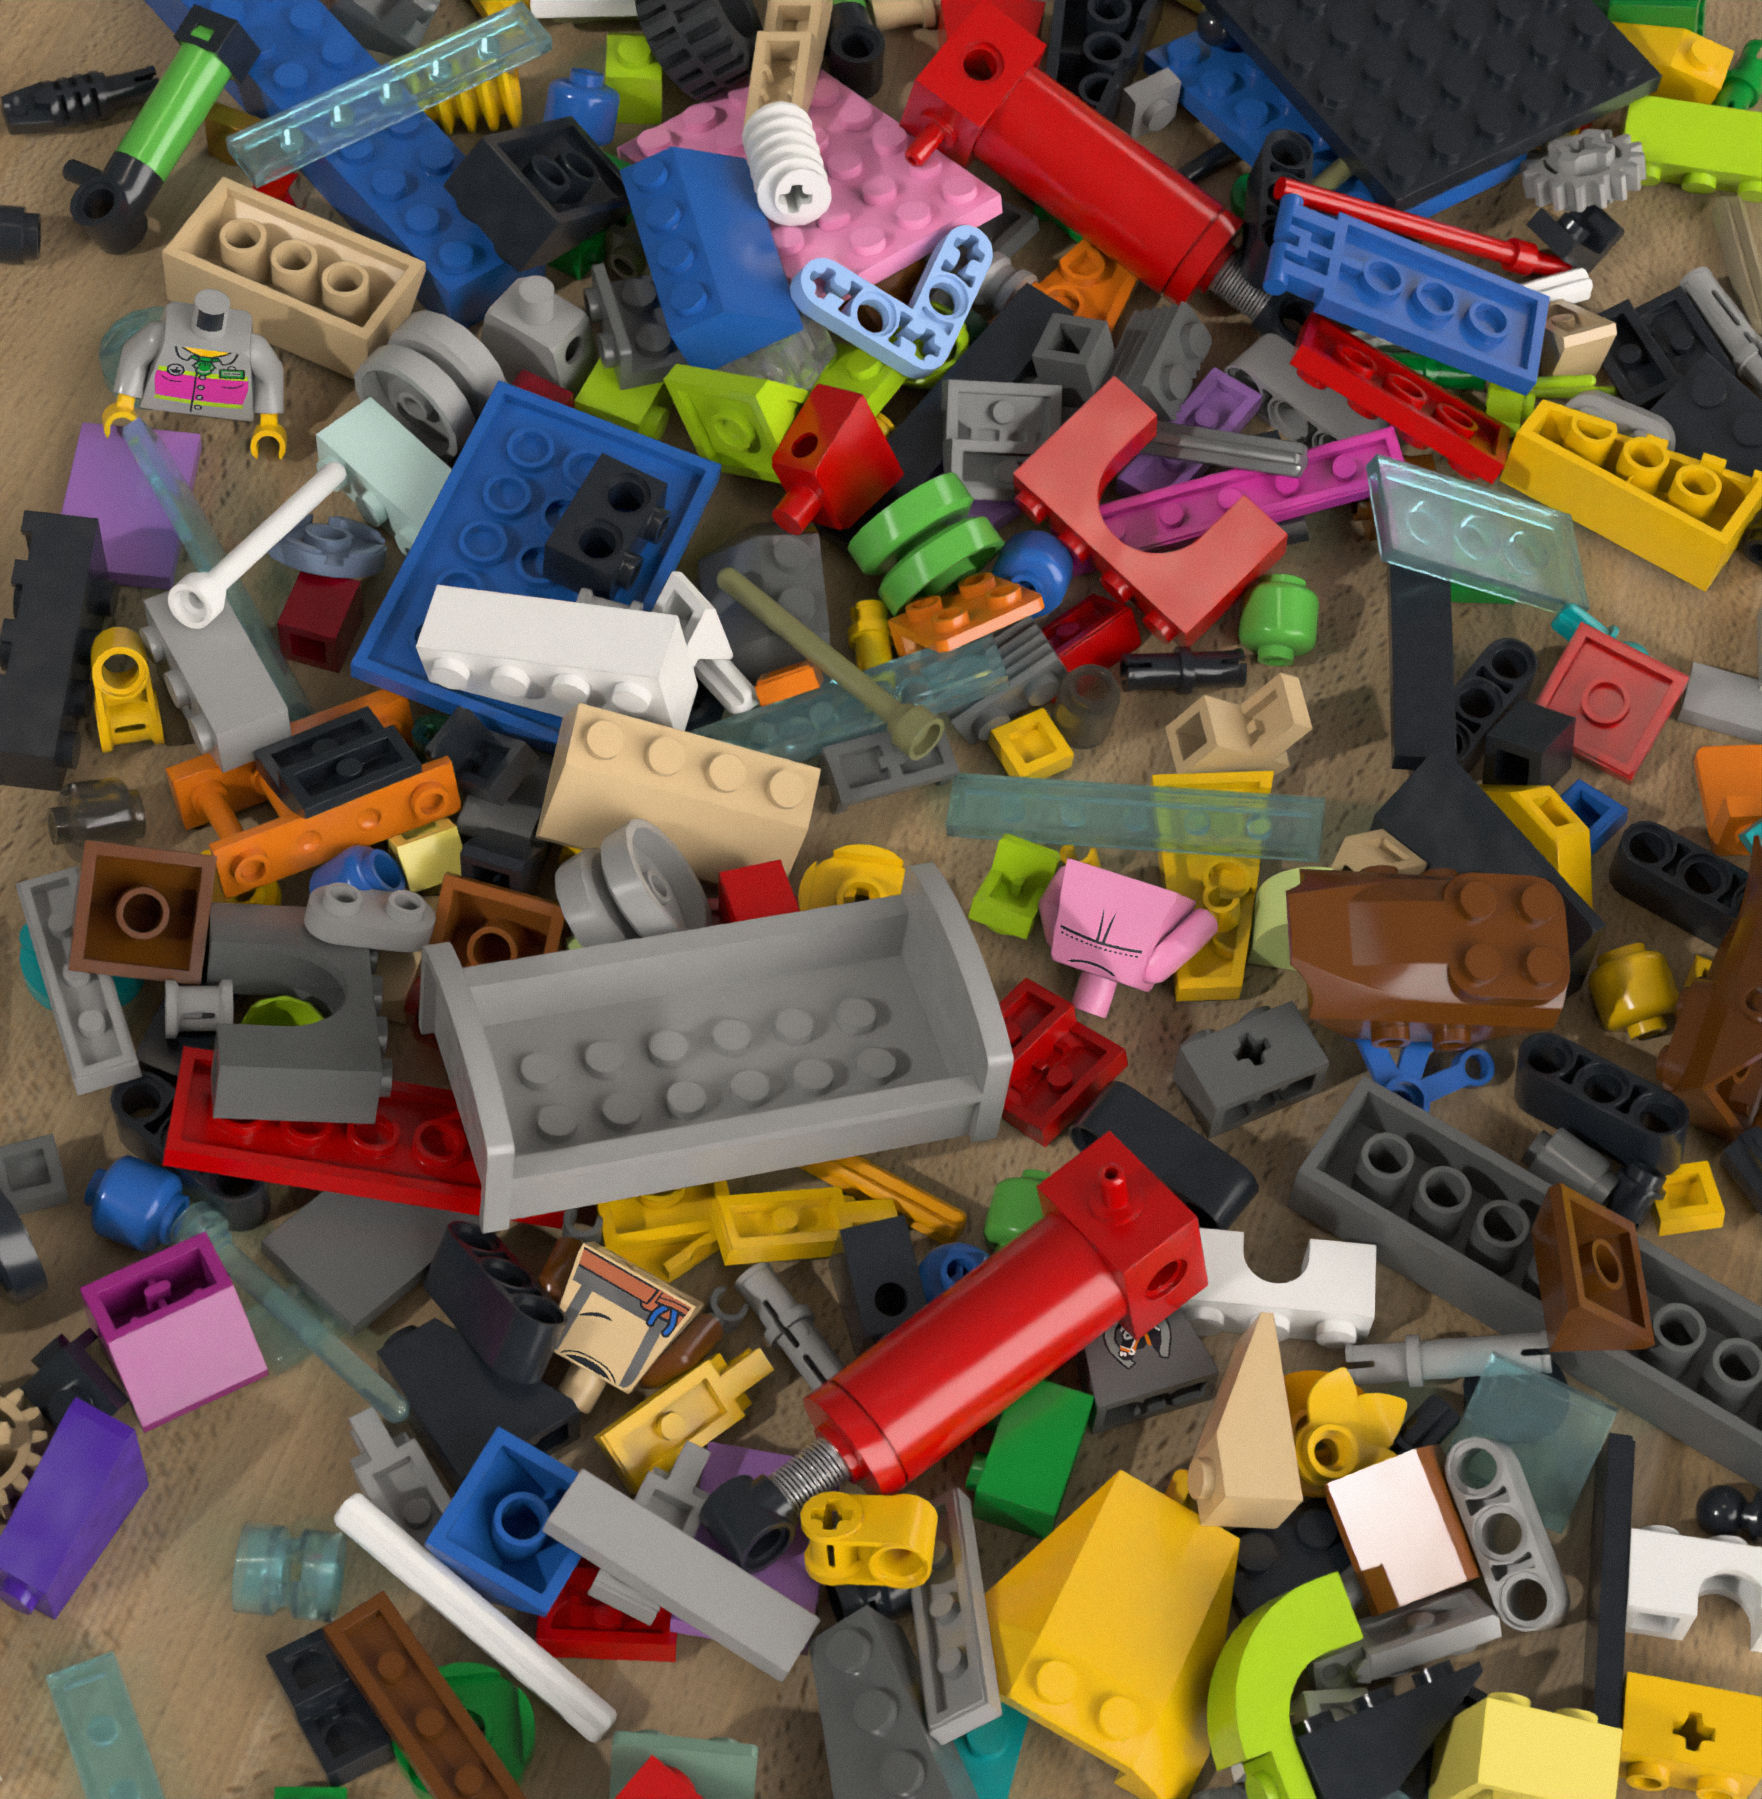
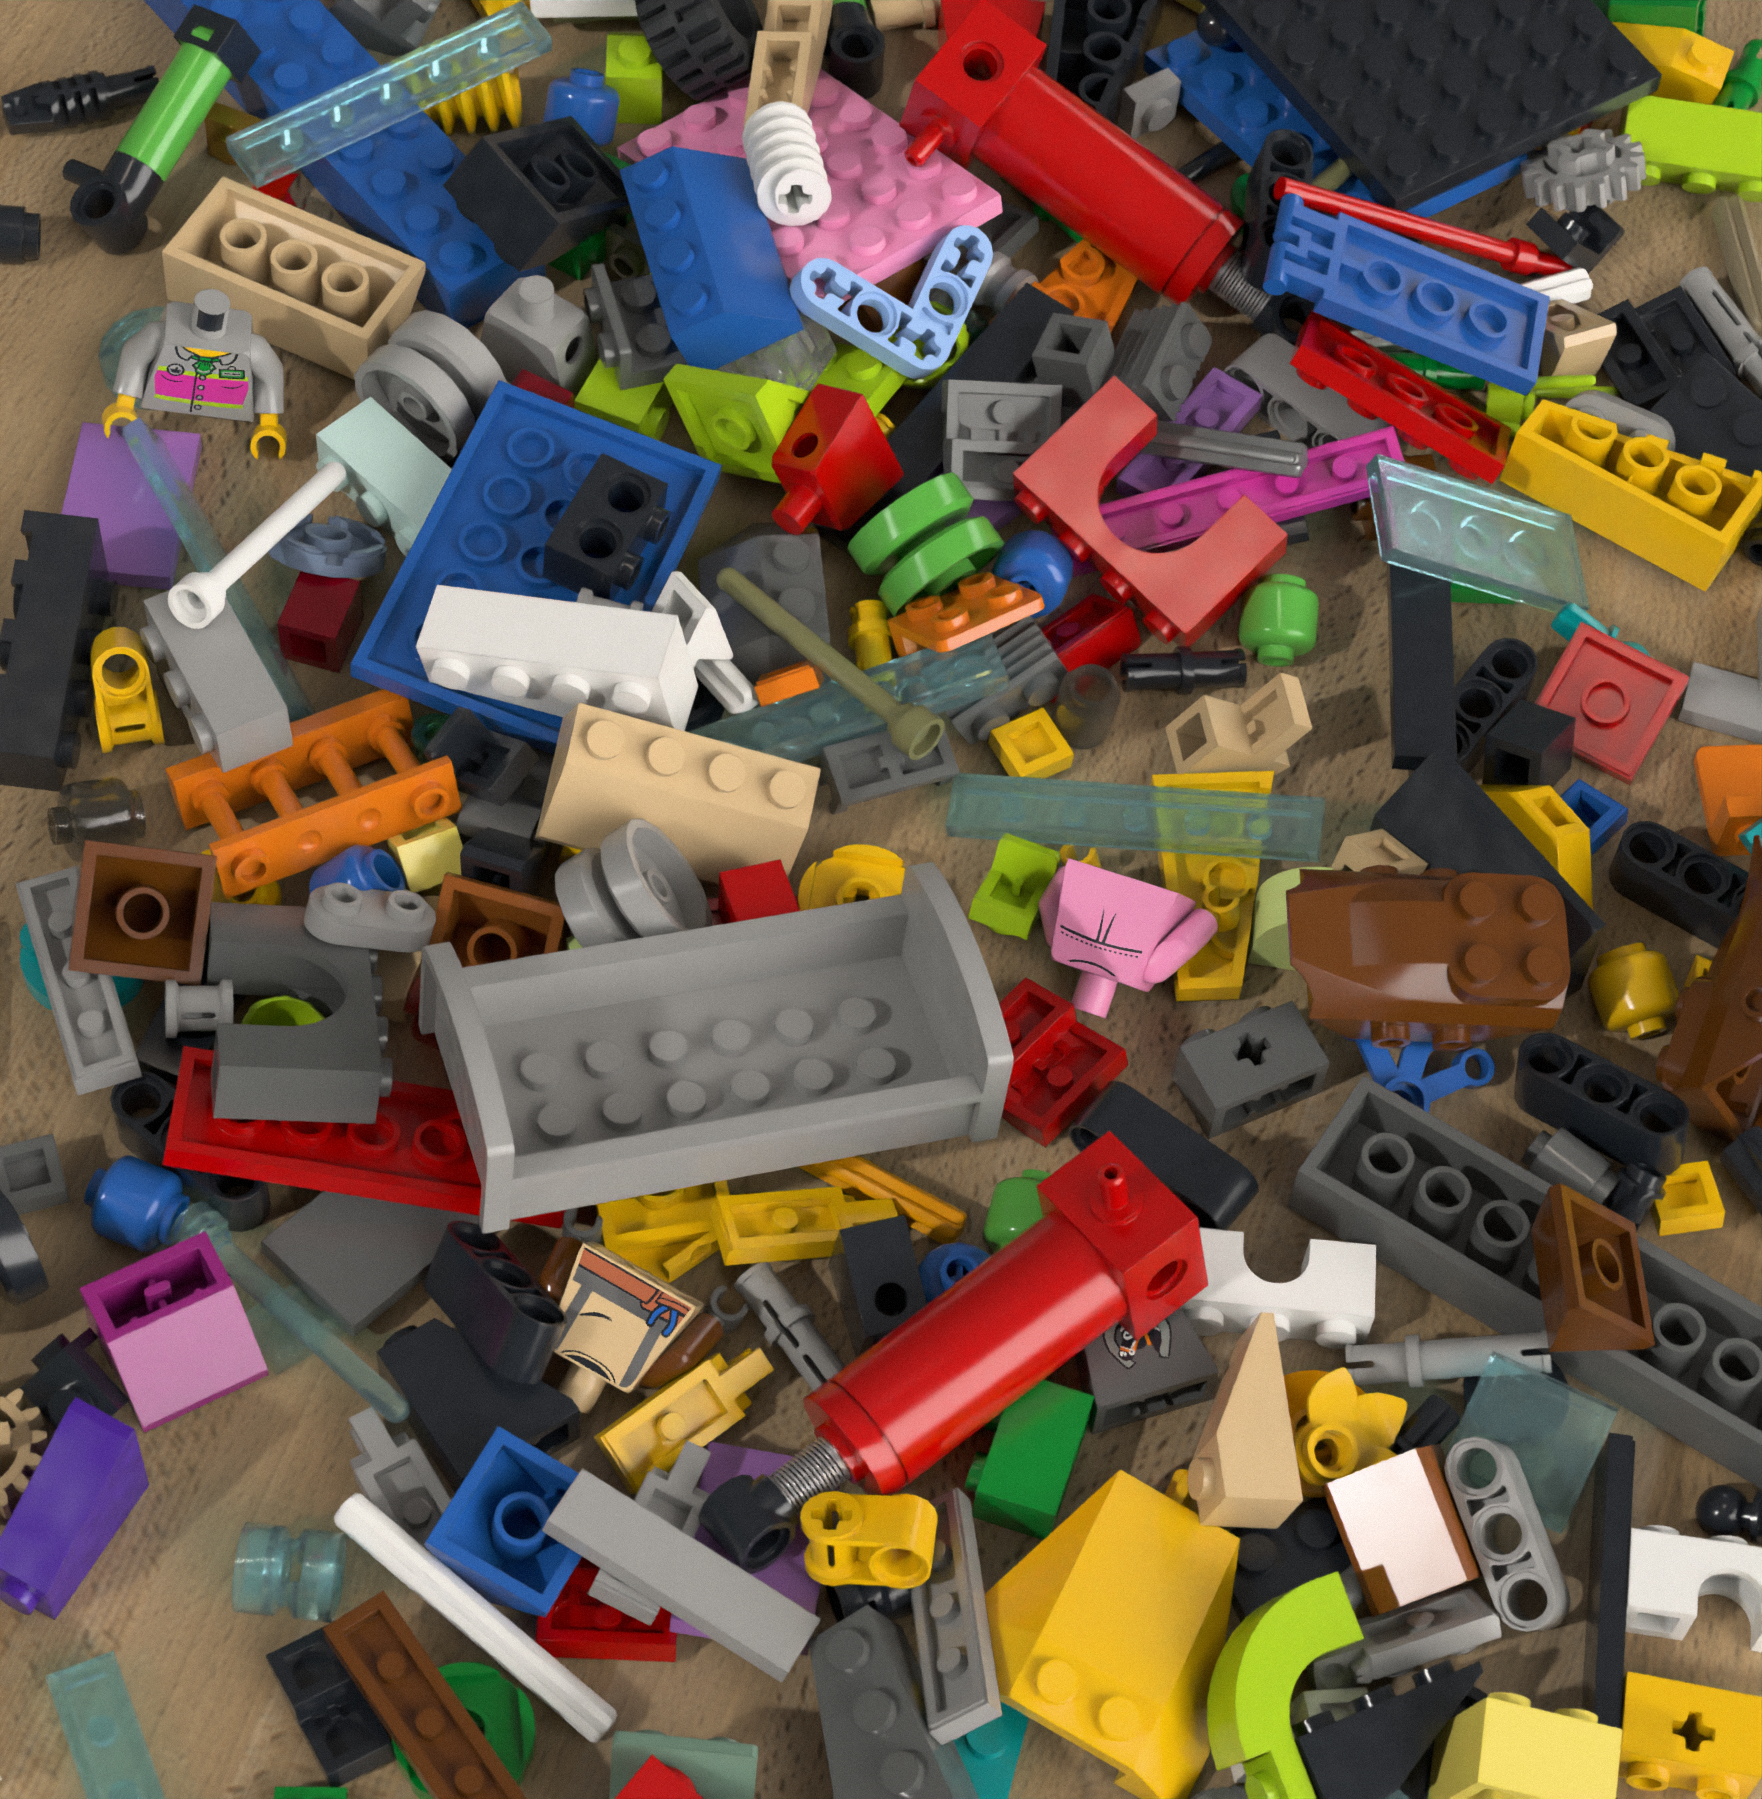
(335, 763): black slope -> none

